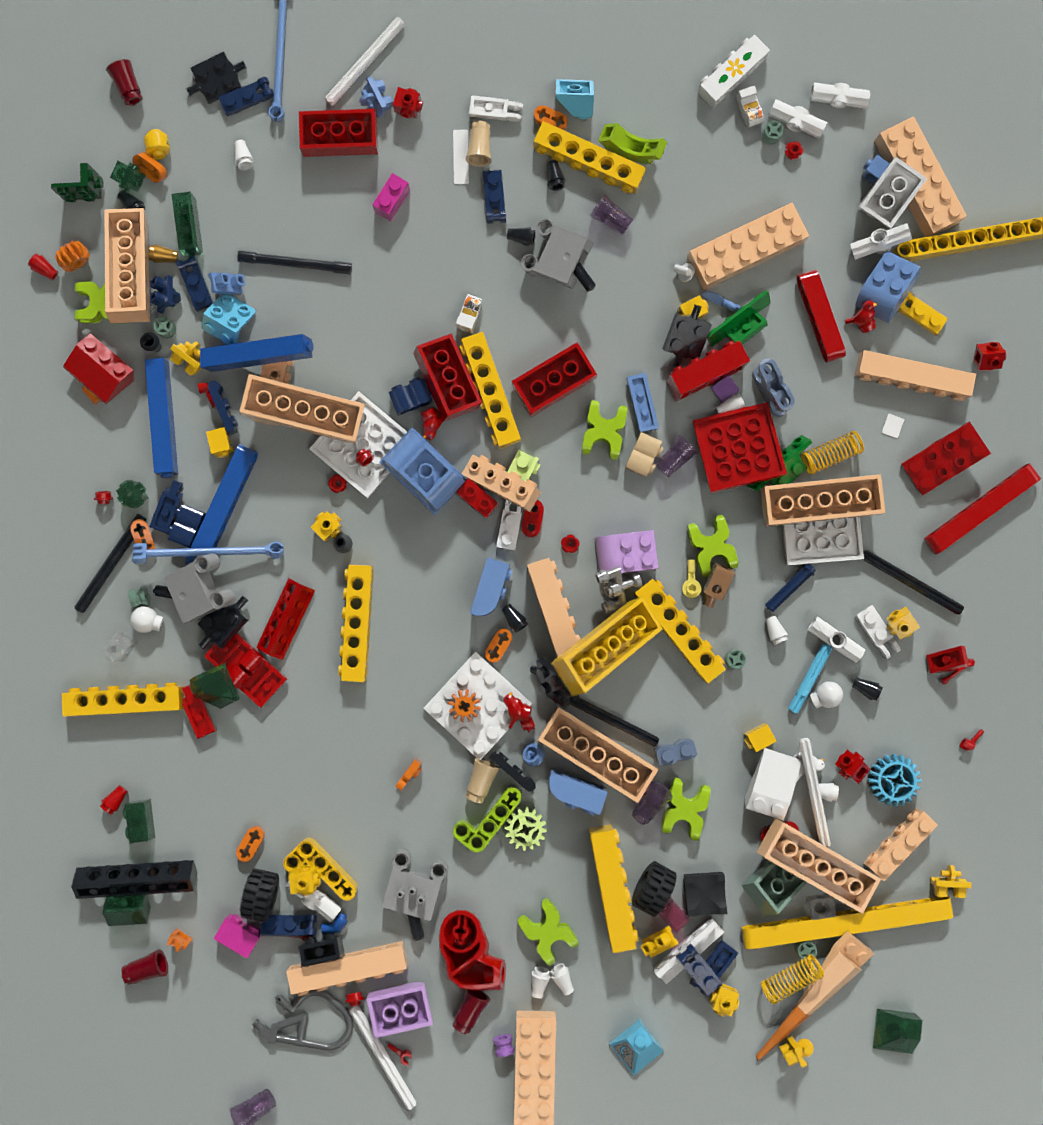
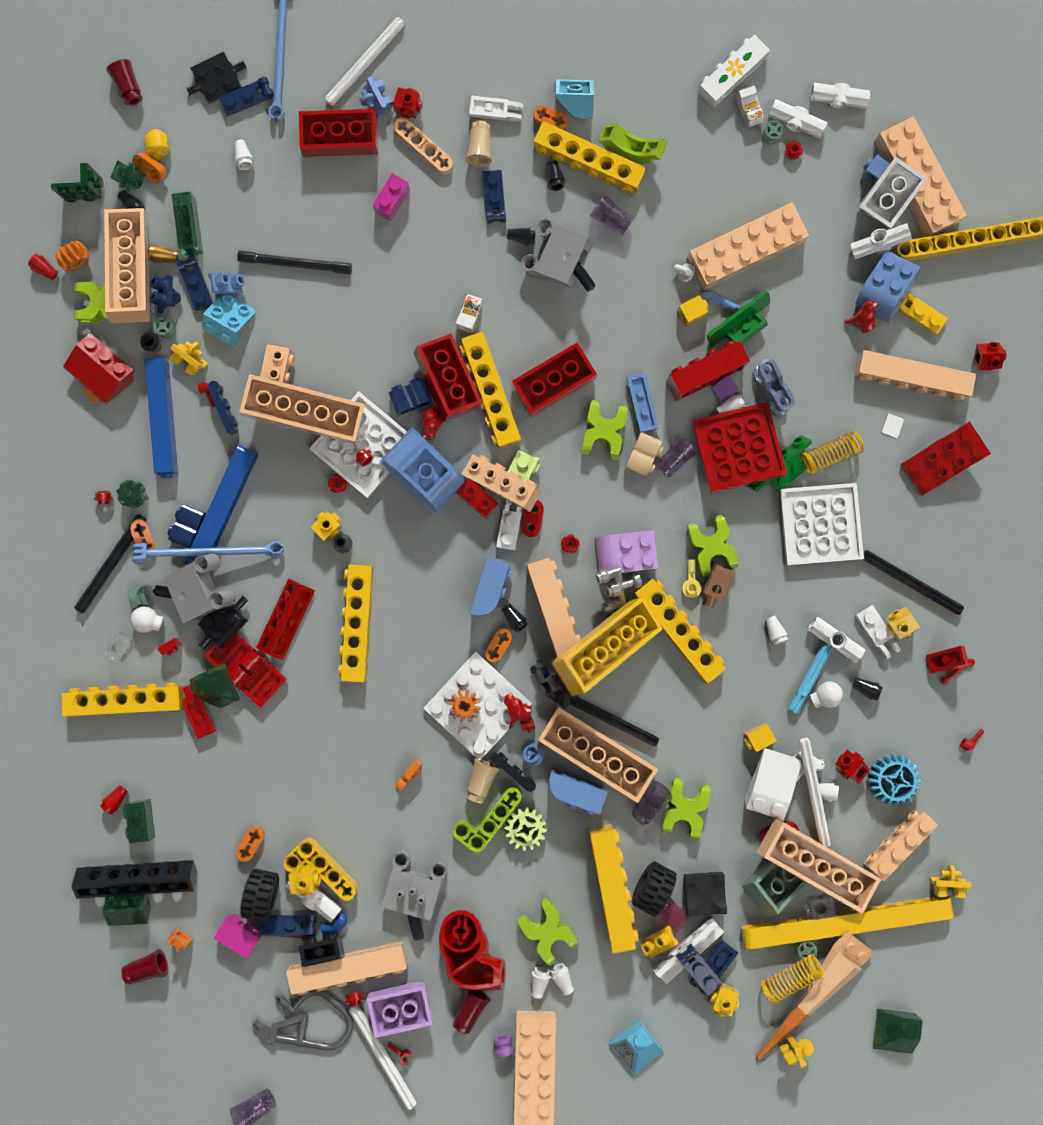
(167, 507): dark blue hinge -> none
(170, 647): none -> red plate
(220, 442): yellow brick -> none
(256, 353): blue brick -> none
(423, 146): none -> light nougat beam
(460, 149): white sticker -> none
(680, 750): sand blue brick -> none
(686, 336): black plate -> none
(738, 660): sand green wheel -> none
(790, 587): dark blue axle -> none
(821, 316): red beam -> none
(822, 500): light nougat brick -> none
(982, 508): red beam -> none

